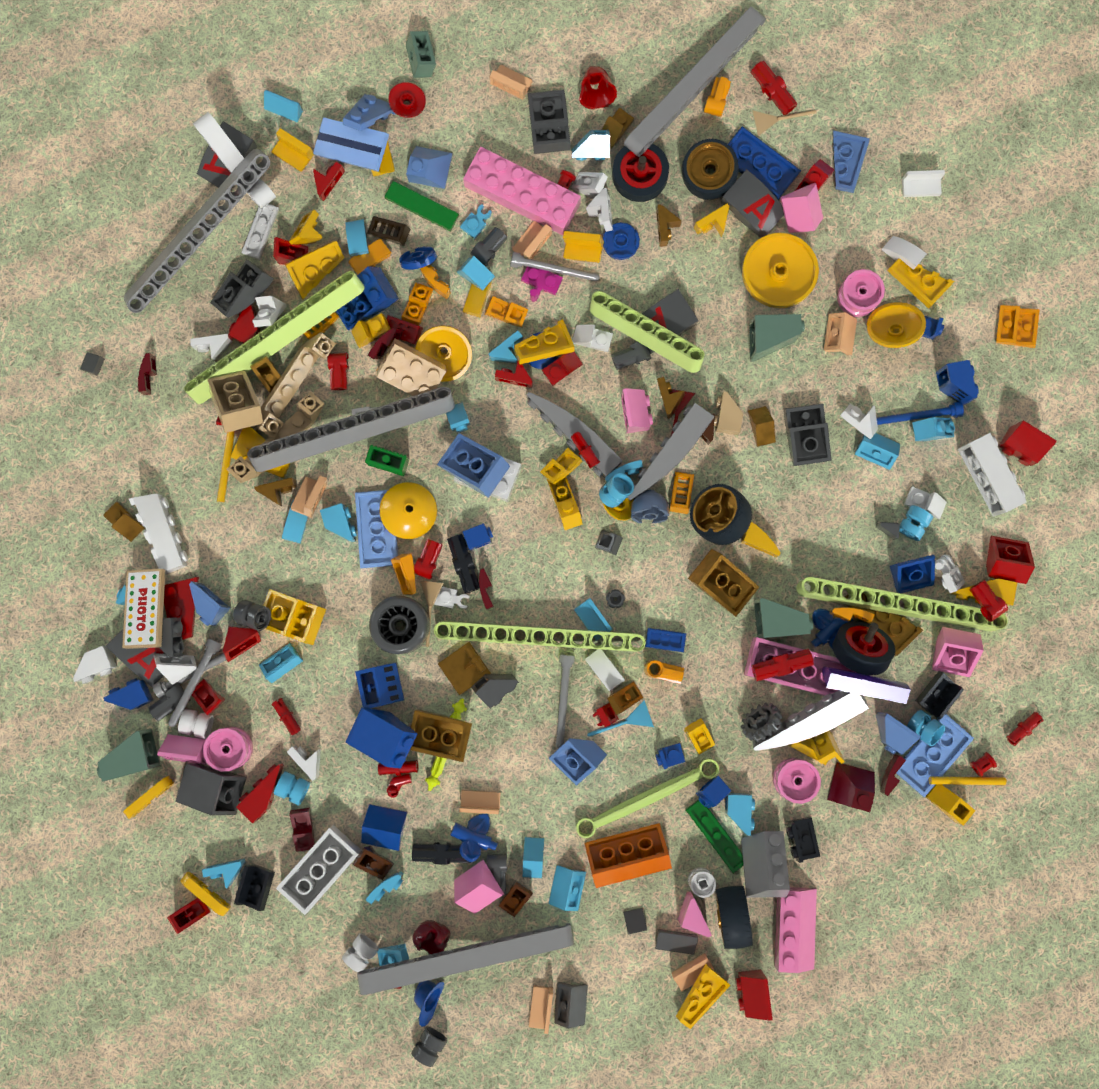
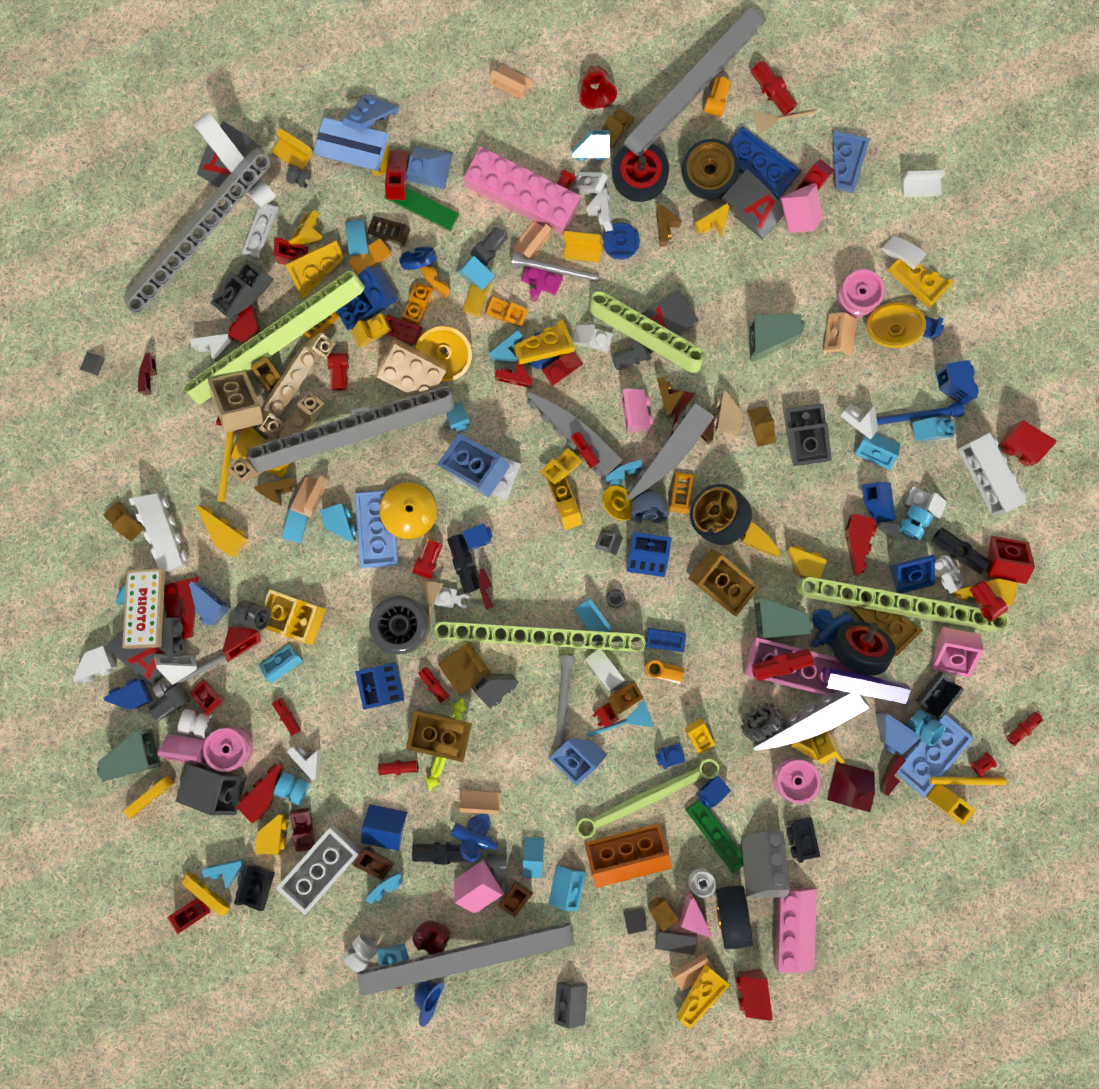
(211, 648): light grey piece -> none
(222, 534): none -> yellow slope
(270, 310): white slope -> none
(271, 837): none -> yellow slope
(282, 106): medium azure slope -> none
(298, 176): none -> dark grey wheel
(326, 183): red slope -> none
(381, 737): blue slope -> none
(383, 342): dark red slope -> none
(387, 460): green brick -> none
(396, 175): none -> red slope
(396, 784): red arm -> none
(404, 571): light orange slope -> none
(407, 92): red dish -> none
(420, 54): sand green brick -> none
(429, 1046): dark grey wheel -> none
(433, 685): none -> red axle
(474, 223): medium azure plate -> none
(541, 1008): light nougat panel -> none
(549, 121): dark grey slope -> none
(616, 490): medium azure wheel -> none
(649, 554): none -> blue slope
(663, 913): none -> pearl gold brick
(739, 809): medium azure slope -> none
(780, 270): yellow dish -> none
(805, 563): none -> yellow slope
(847, 613): light orange slope -> none
(858, 537): none -> red slope
(879, 501): none -> blue slope
(970, 558): none -> black piece
(1017, 326): light orange slope -> none

